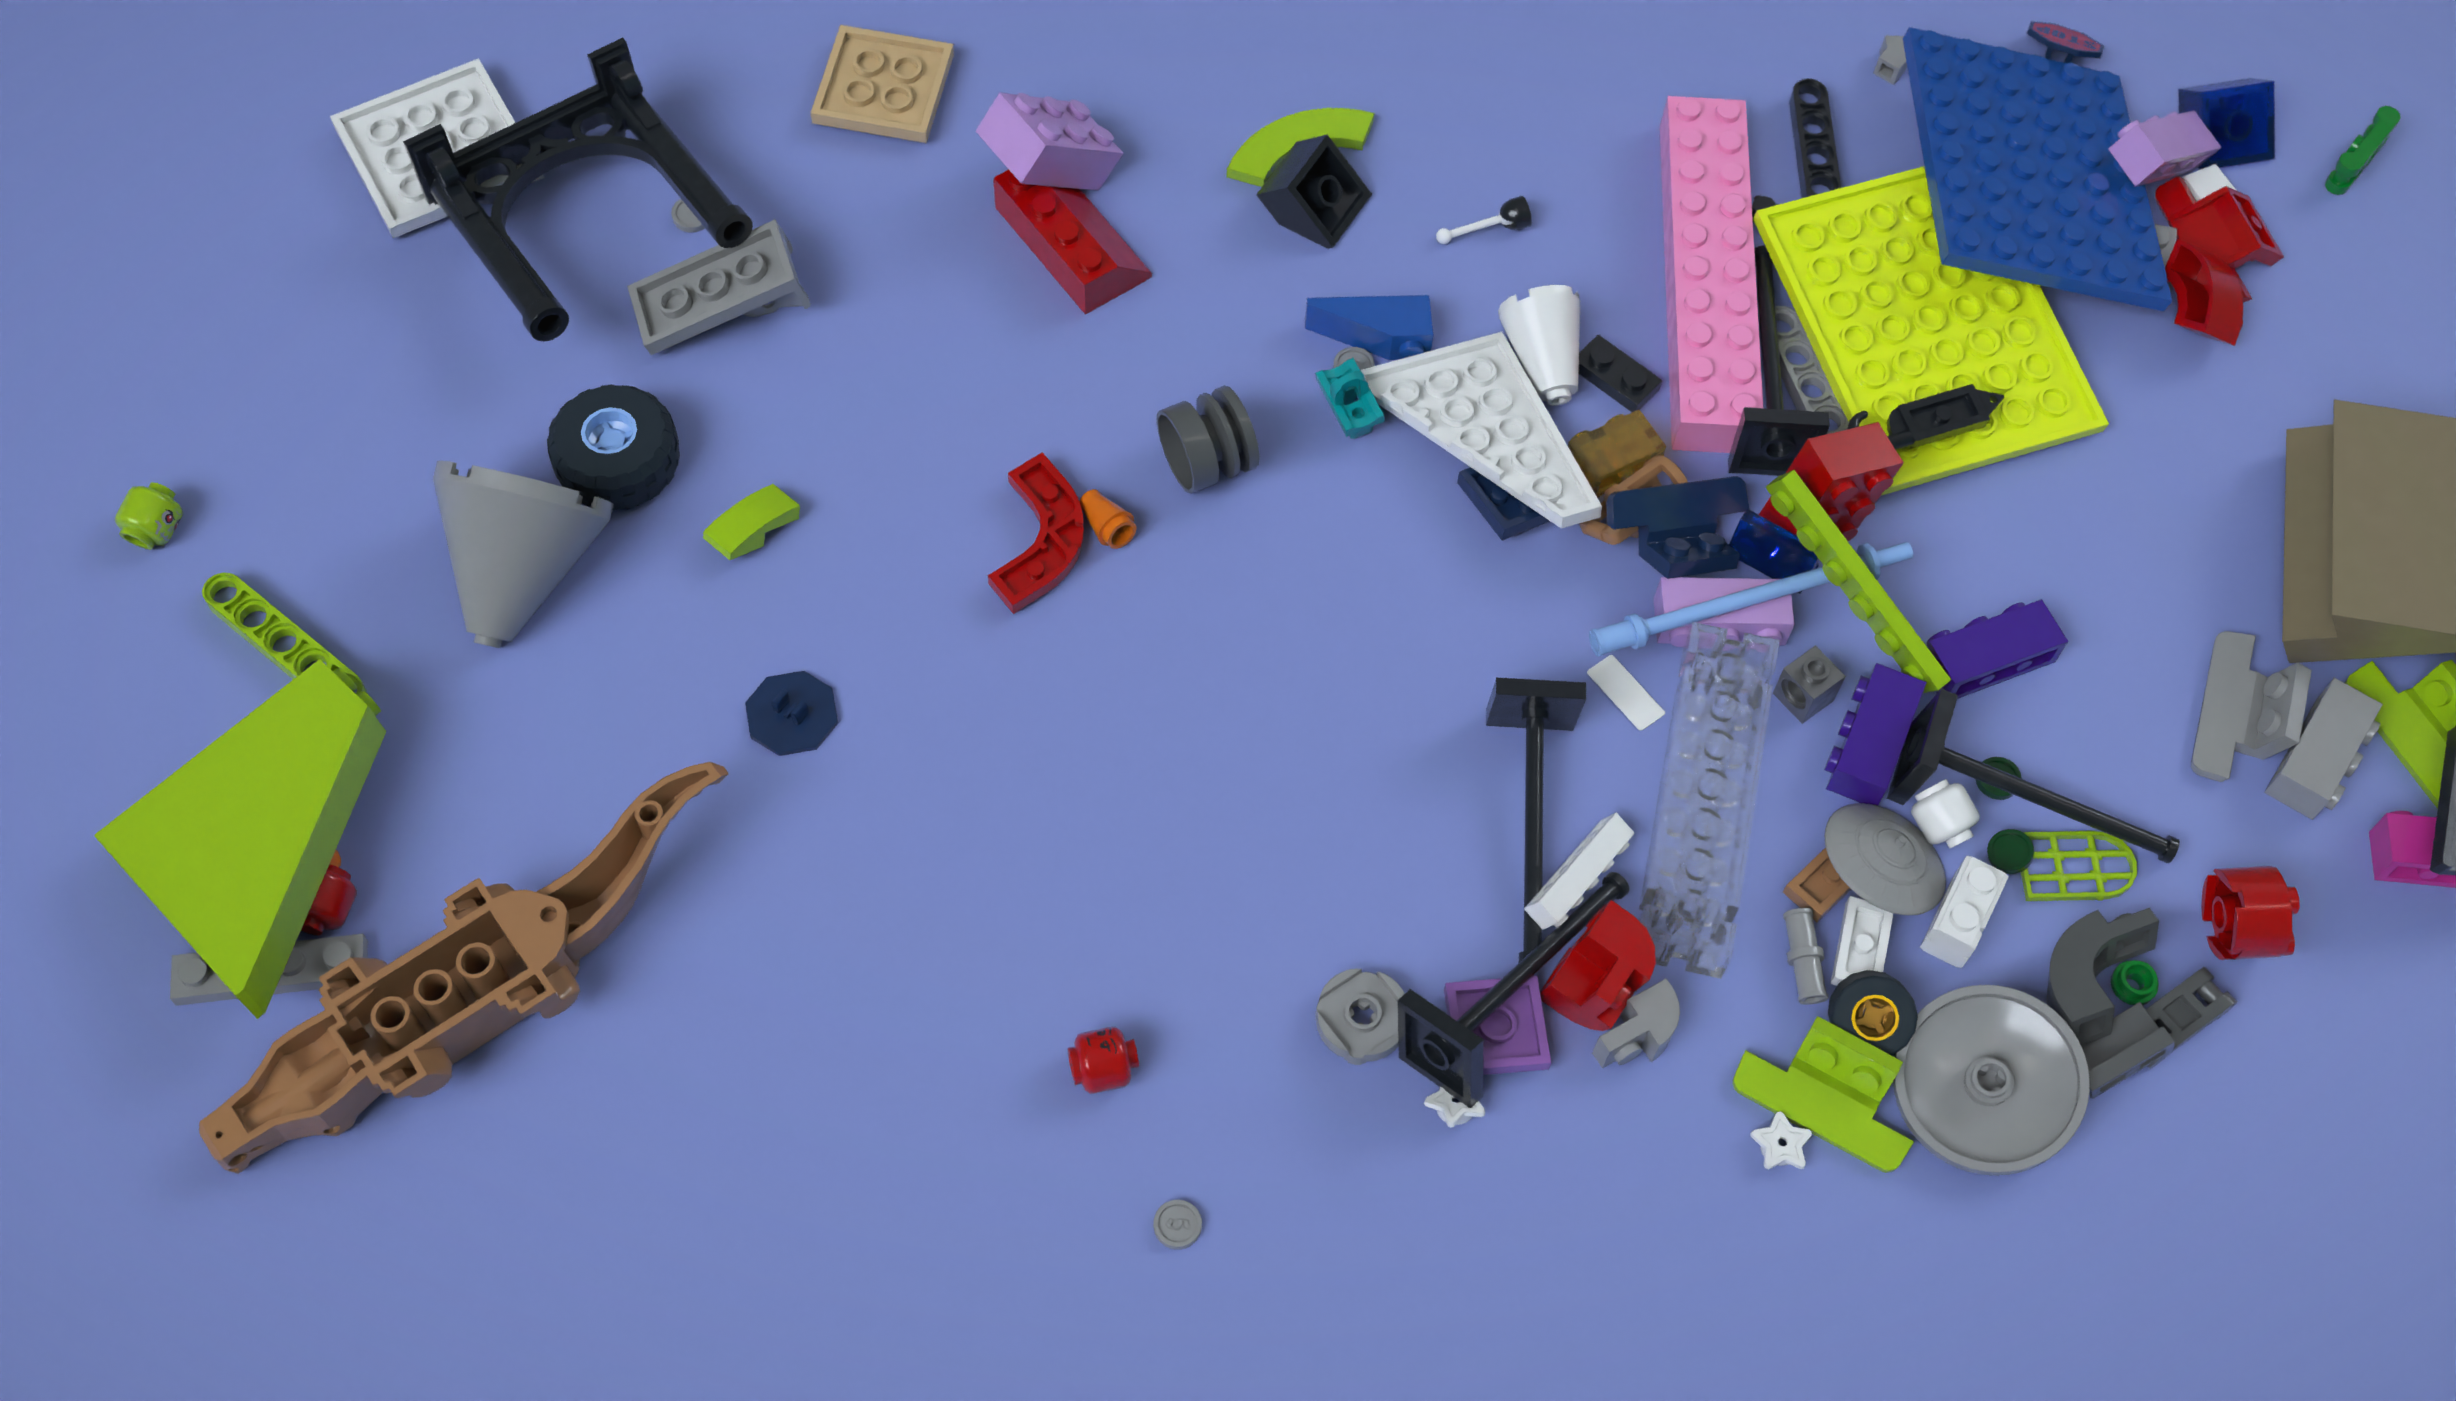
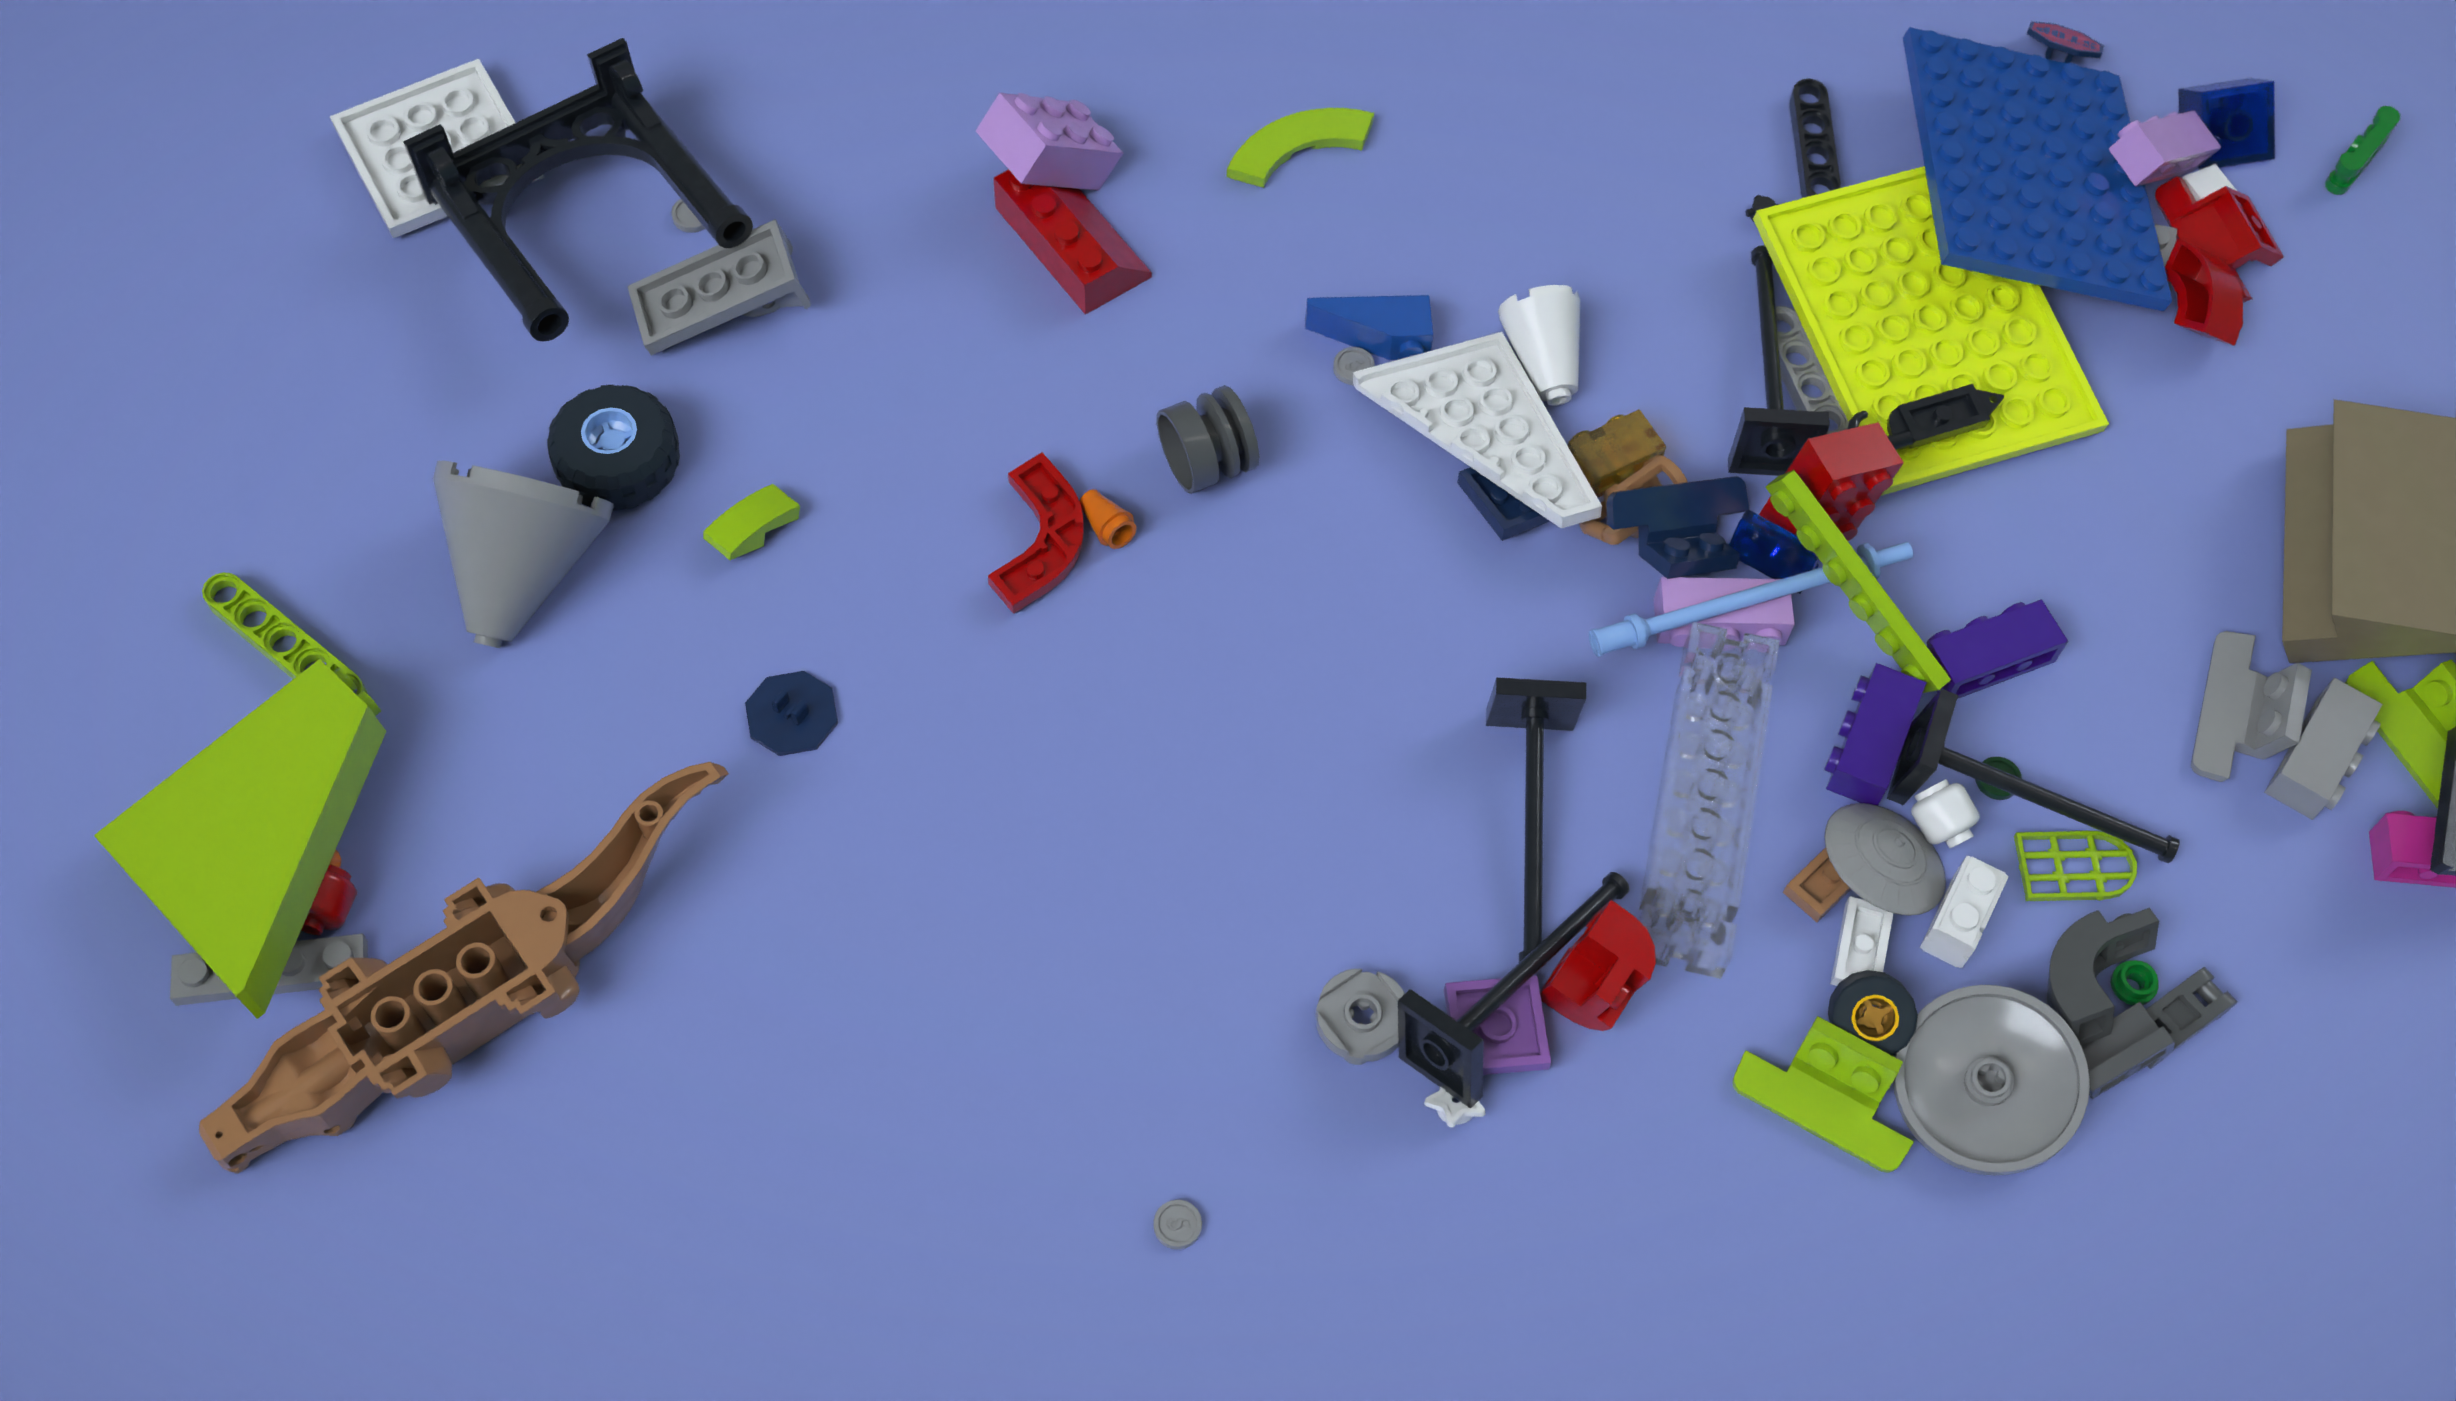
(148, 515): lime head -> none
(882, 83): tan plate -> none
(1102, 1060): red head -> none
(1314, 191): black slope -> none
(1340, 390): teal hips -> none
(1513, 215): hinge -> none
(1580, 872): white piece -> none
(1617, 374): black plate -> none
(1626, 692): white sticker -> none
(1647, 1025): light grey brick -> none
(1709, 271): bright pink brick -> none
(1782, 1155): white plate -> none
(1805, 956): light grey pin -> none
(1808, 684): flat silver brick -> none
(1892, 59): light grey piece -> none
(2010, 851): dark green piece -> none
(2249, 913): red brick -> none

